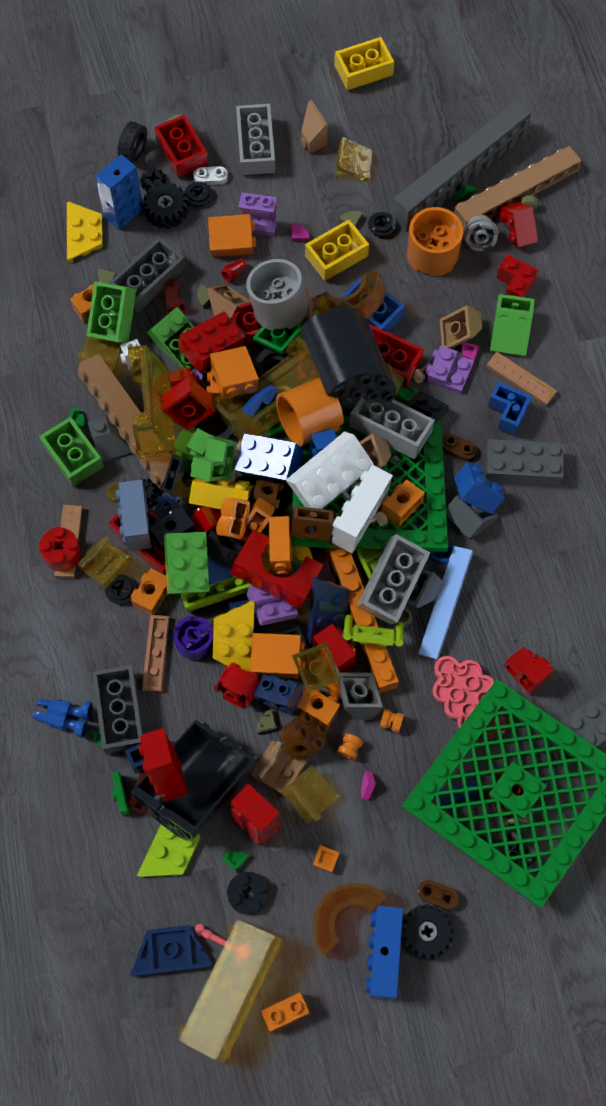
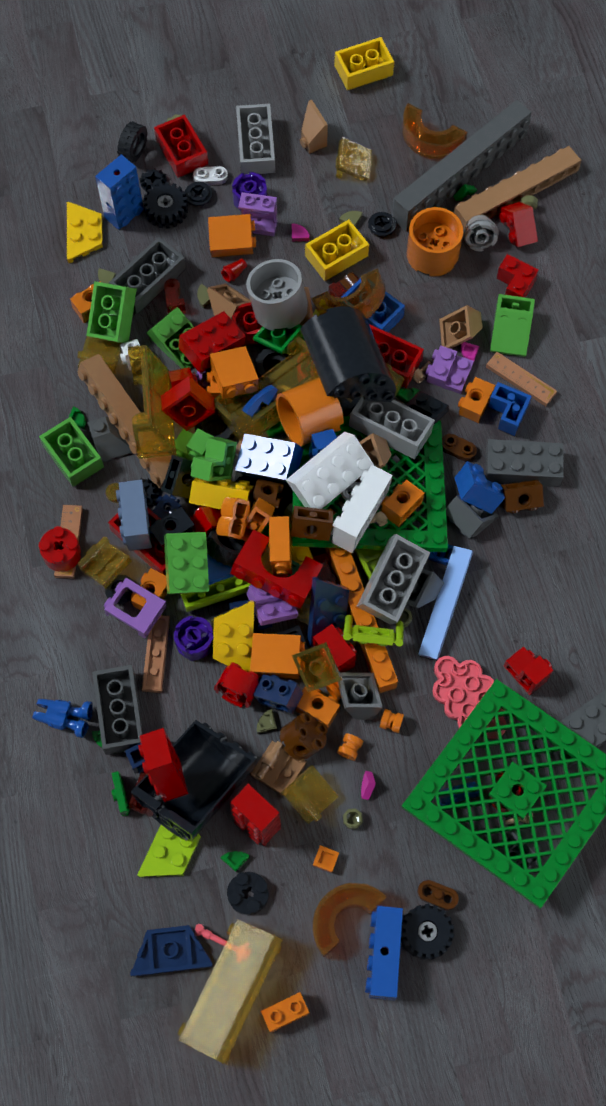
(147, 616): none -> medium lavender window
(249, 183): none -> dark purple brick
(343, 285): none -> leg
(352, 818): none -> olive tile
(429, 142): none -> clear orange brick
(475, 409): none -> orange brick
(533, 500): none -> reddish brown brick

